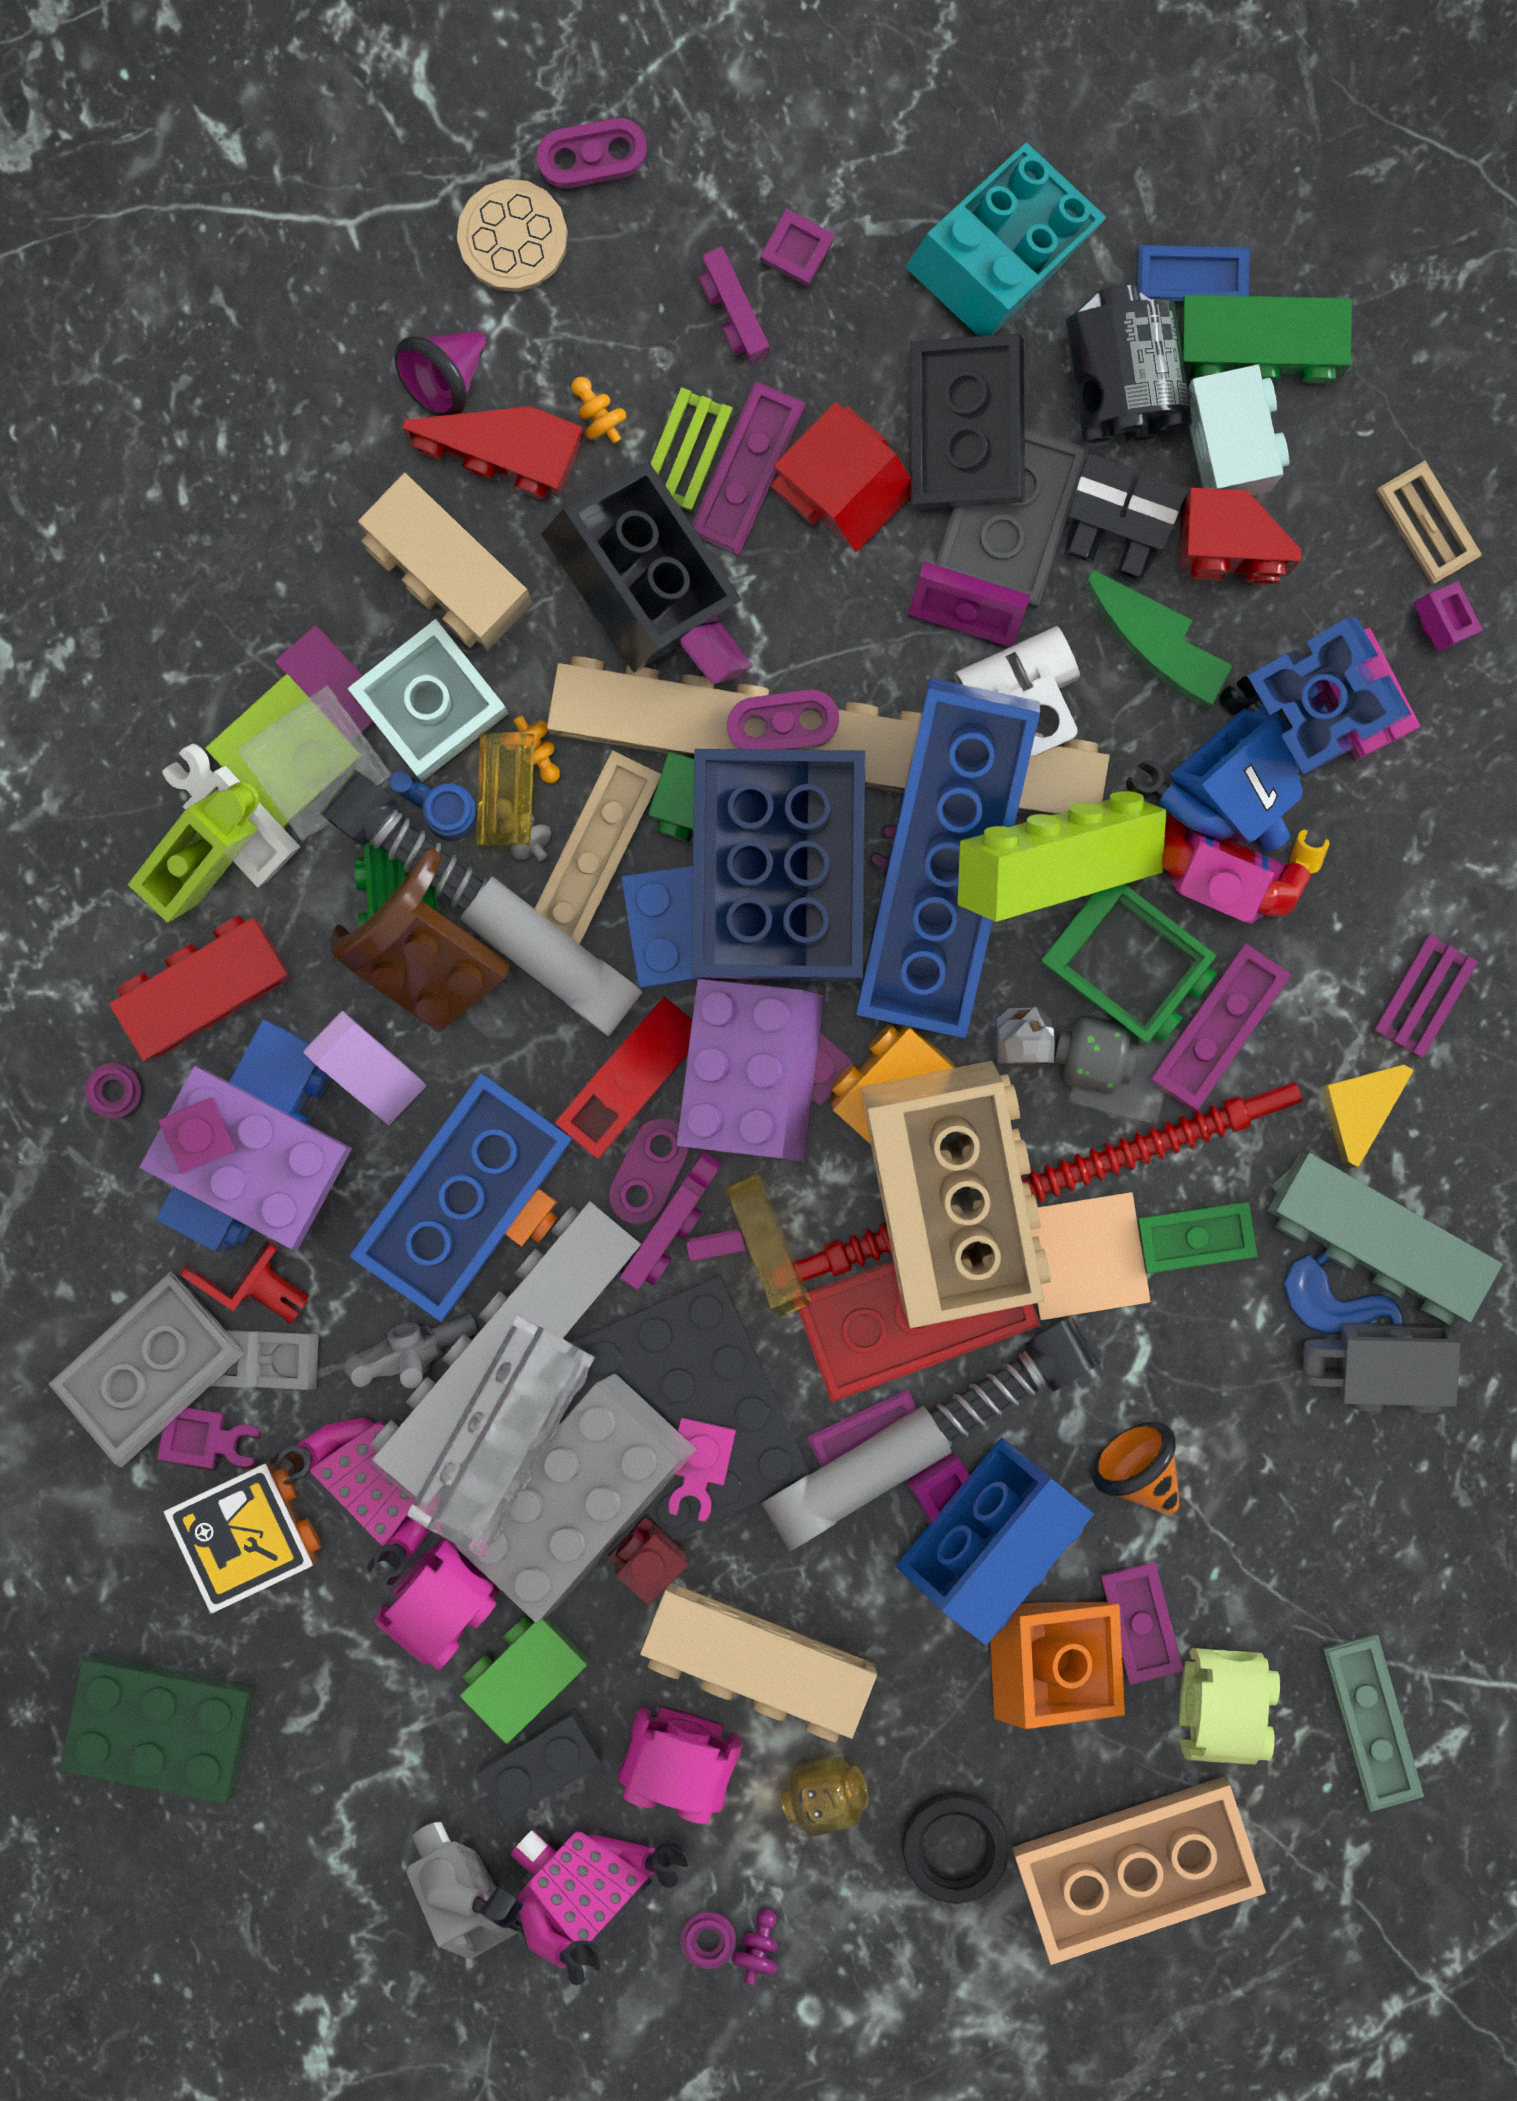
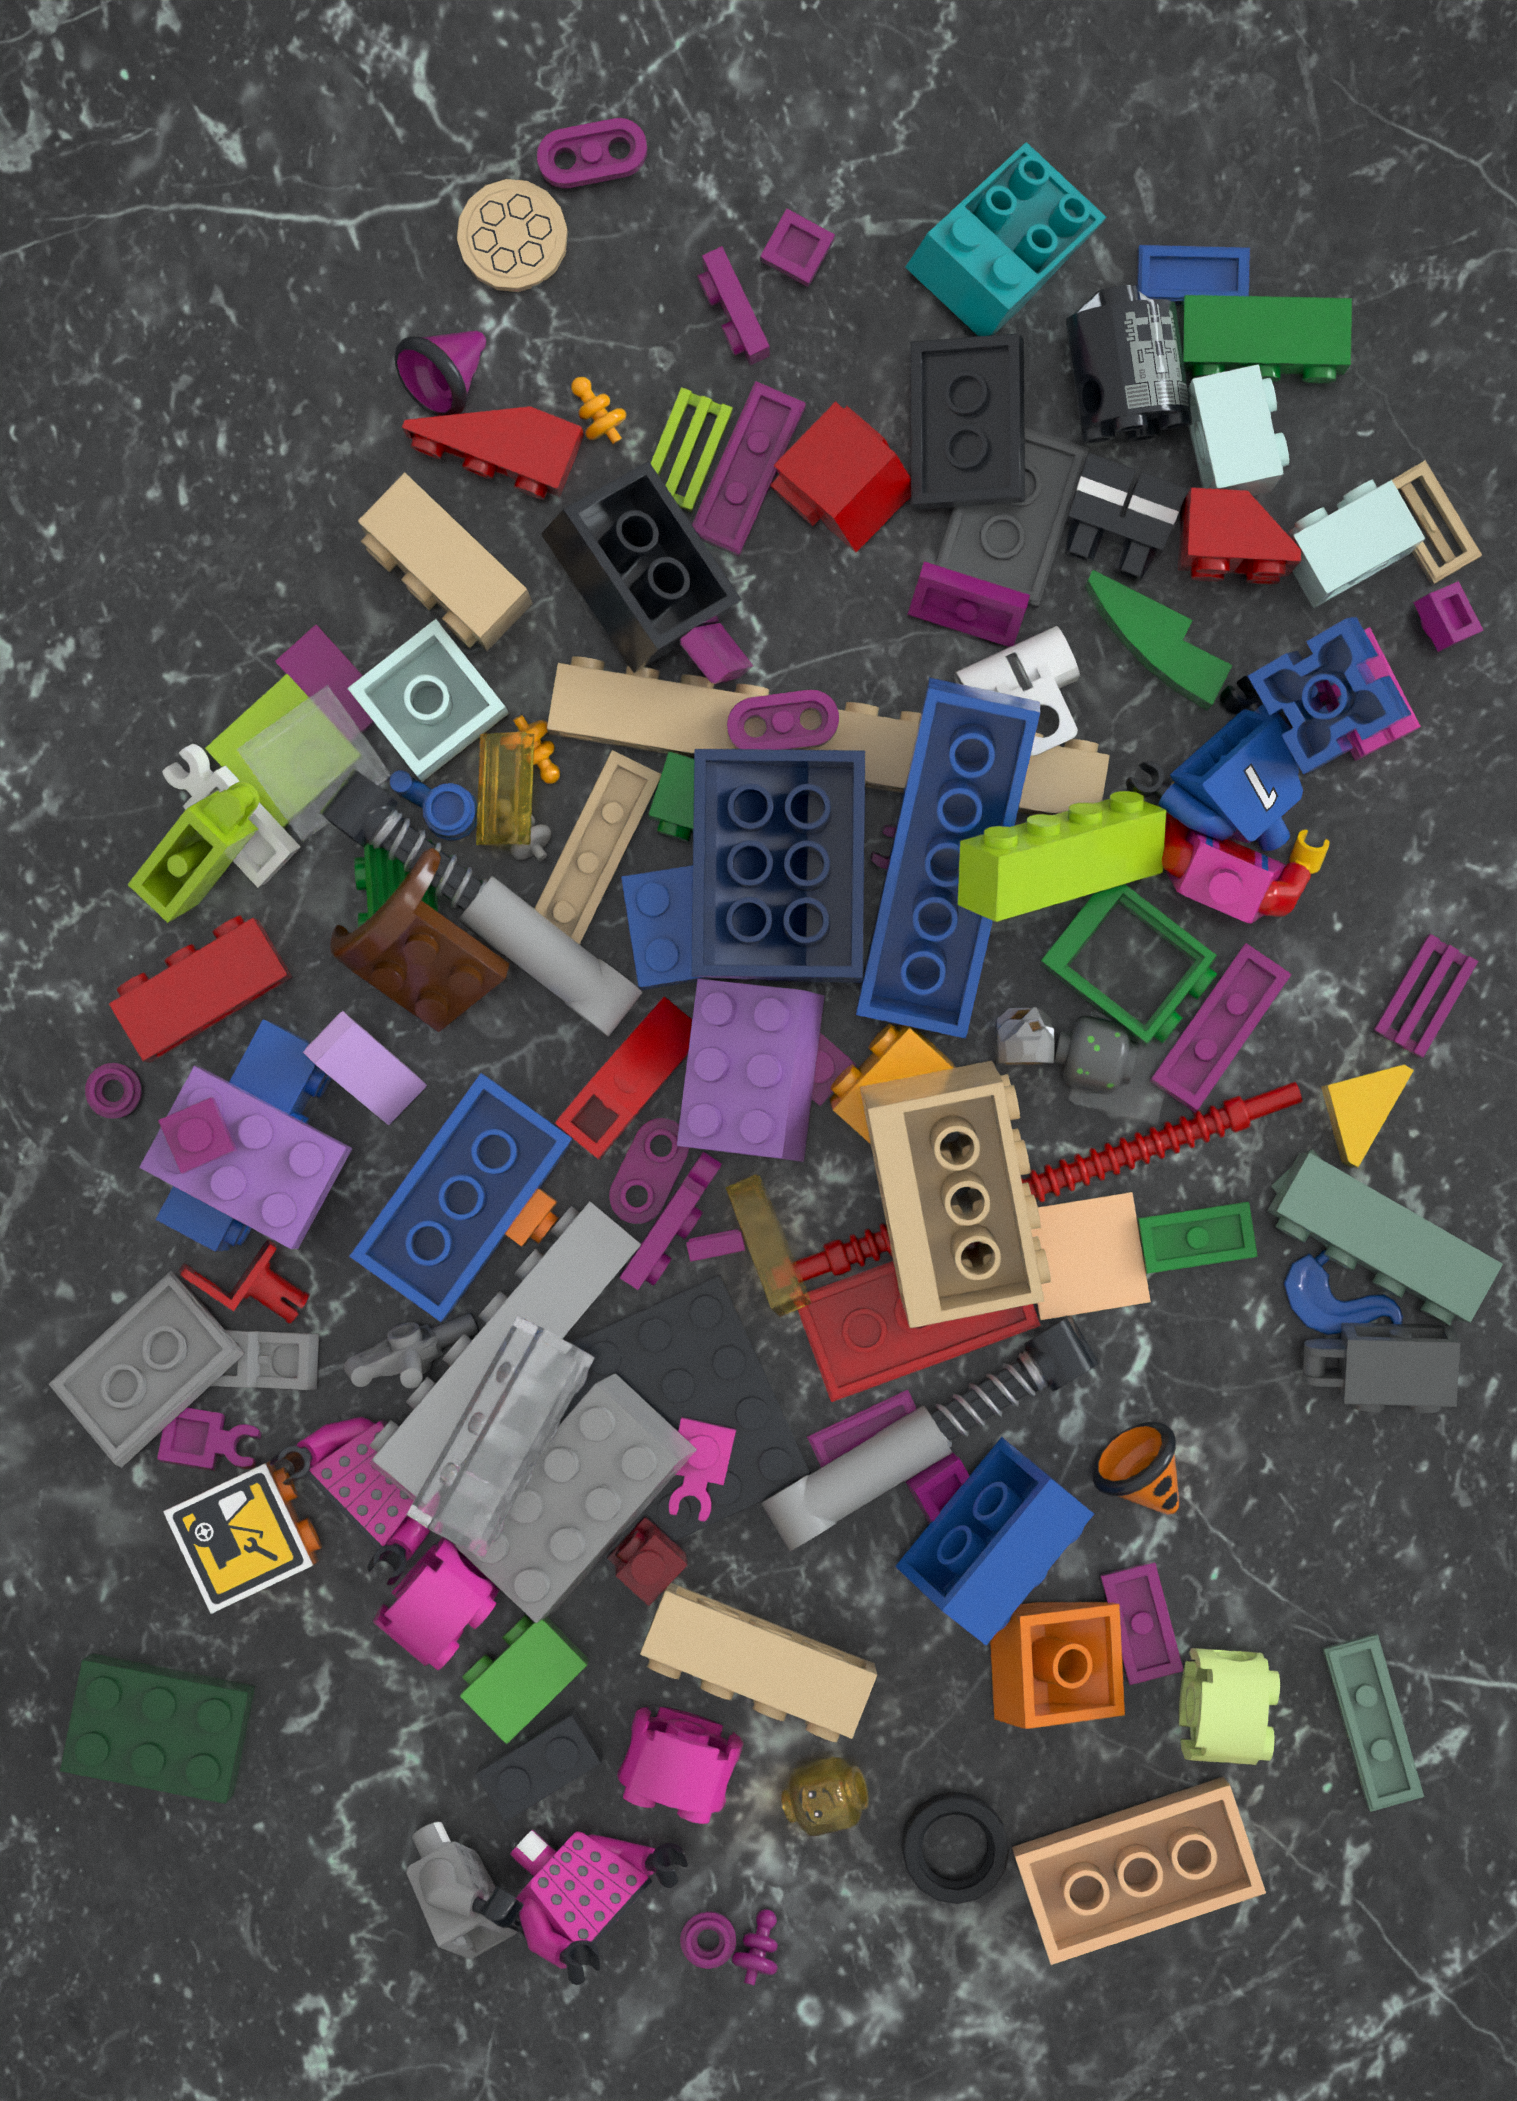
(1353, 542): none -> light aqua brick

